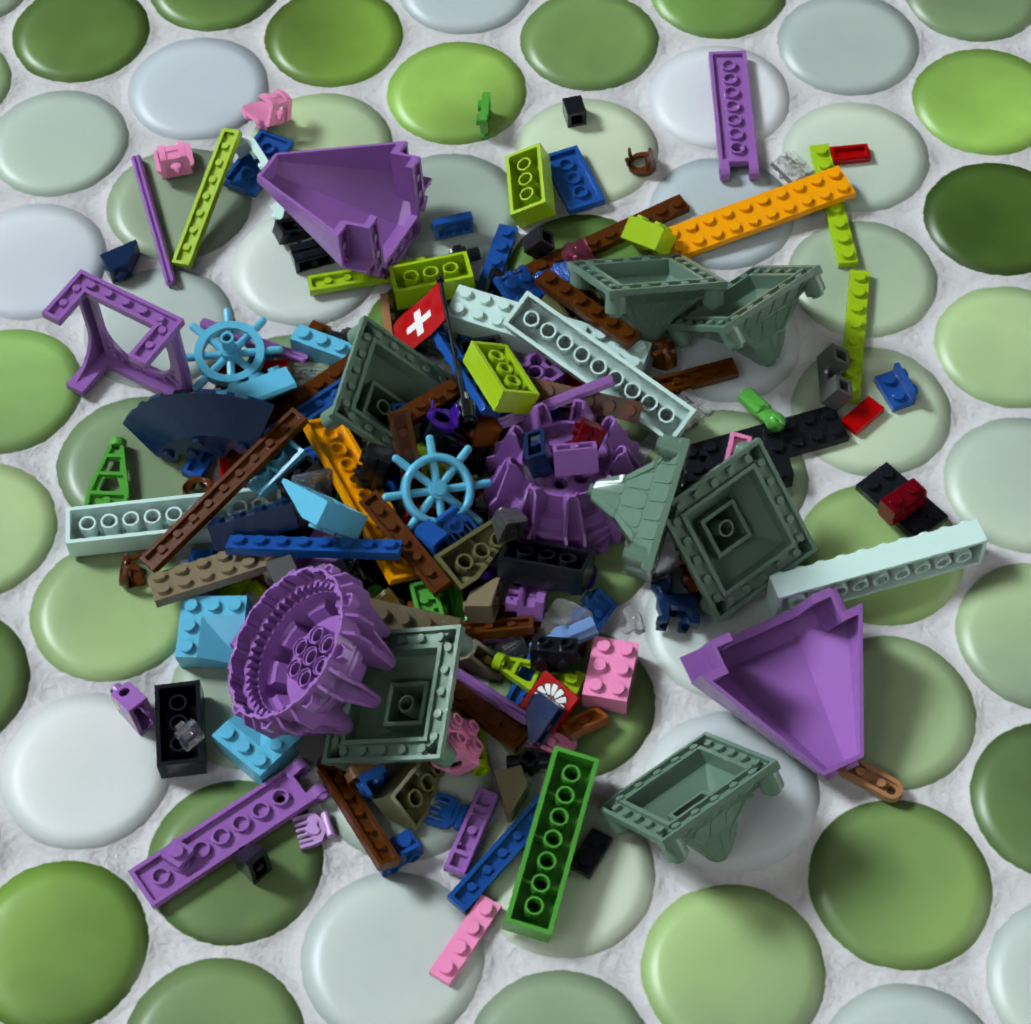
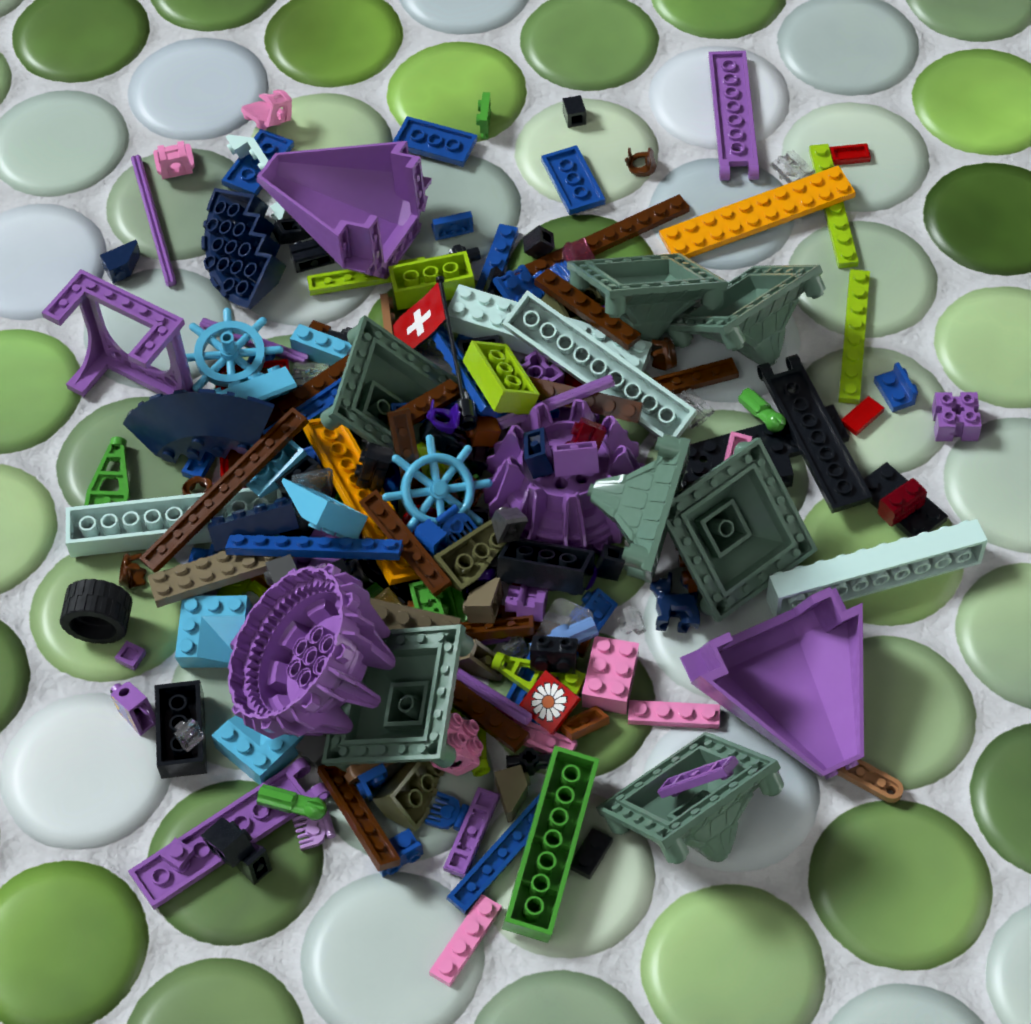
(96, 611): none -> black tyre
(130, 655): none -> medium lavender plate
(206, 198): lime plate -> none
(228, 841): none -> black brick
(240, 247): none -> dark blue brick
(291, 802): none -> bright green piece
(436, 141): none -> blue plate
(530, 185): lime brick -> none
(542, 717): dark blue slope -> none
(610, 562): none -> black brick
(648, 235): lime brick -> none
(674, 714): none -> bright pink plate
(719, 769): none -> medium lavender plate
(816, 436): none -> black hinge
(833, 388): dark grey arch -> none
(956, 416): none -> medium lavender brick

